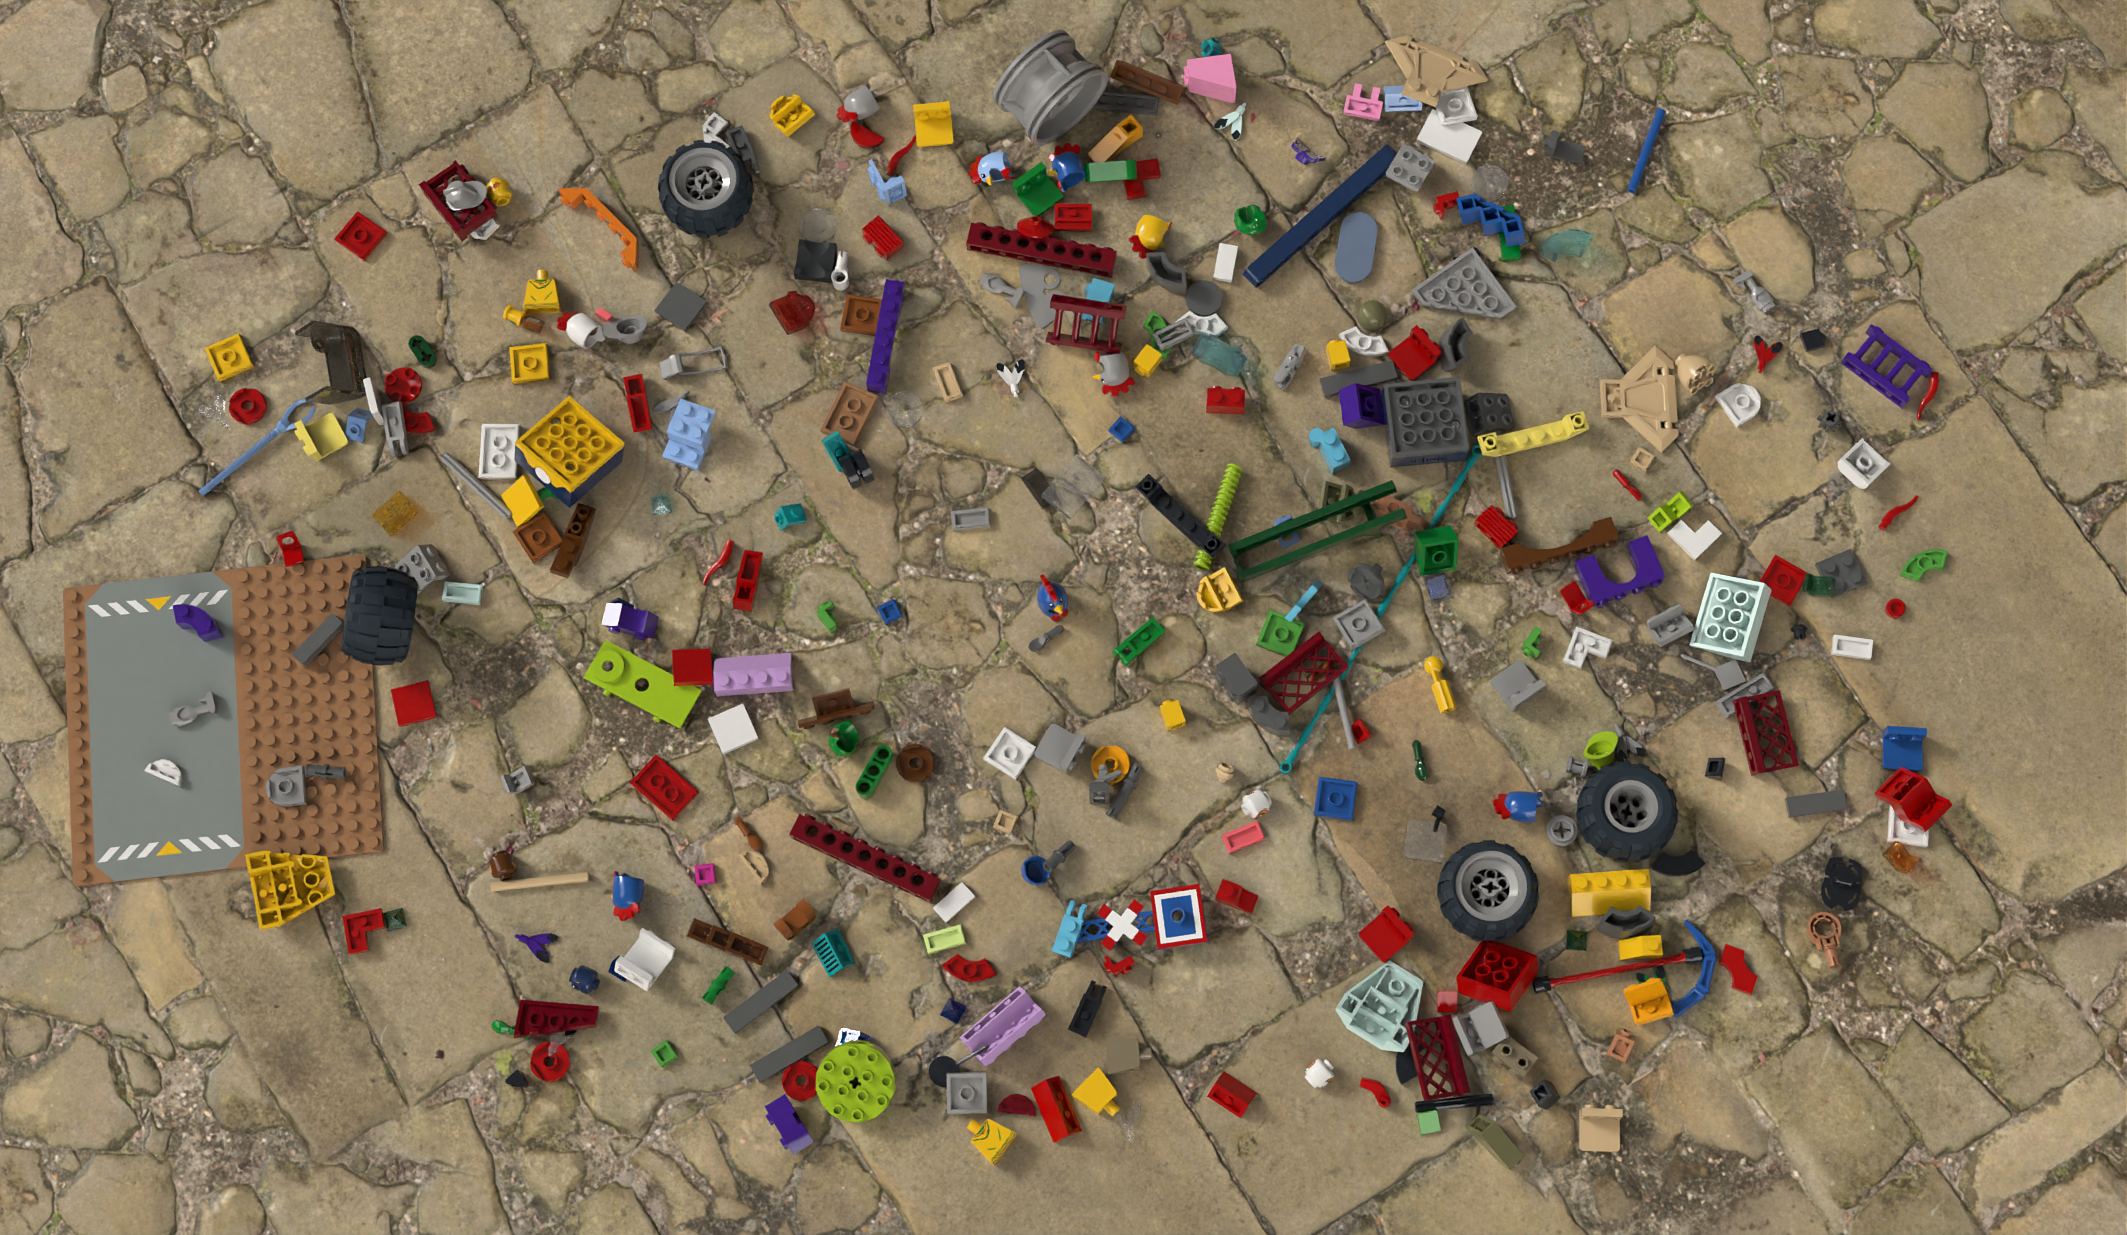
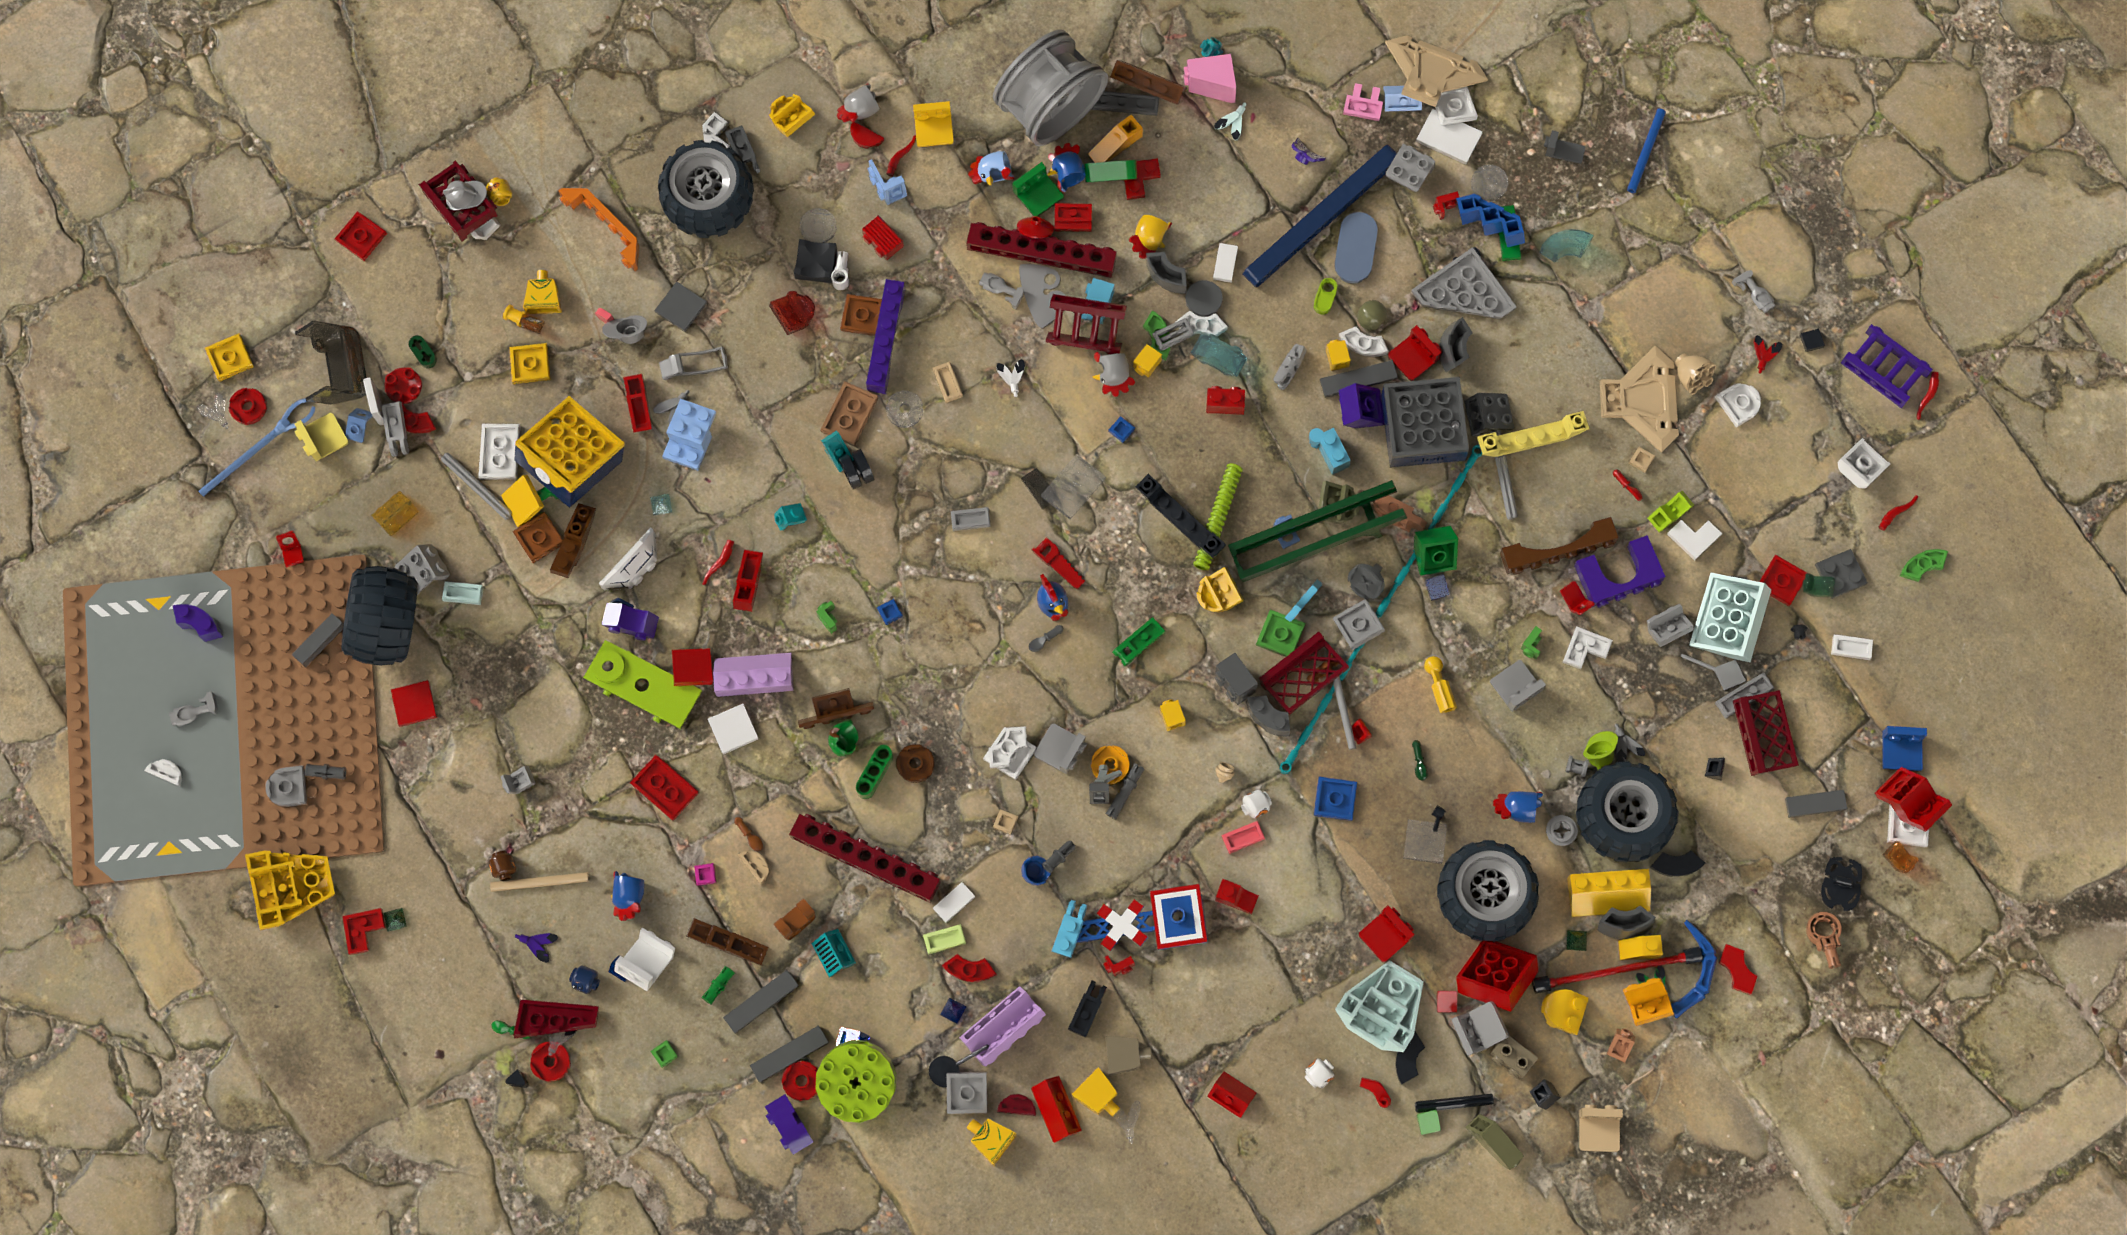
(578, 328): white piece -> none
(633, 565): none -> white wedge
(1014, 740): none -> white tile
(1058, 563): none -> red piece
(1250, 220): green hair -> none
(1323, 299): none -> lime piece
(1450, 1055): dark red fence -> none
(1496, 527): red brick -> none
(1564, 1010): none -> yellow slope
(1829, 415): dark grey gear -> none
(1895, 608): red tile -> none

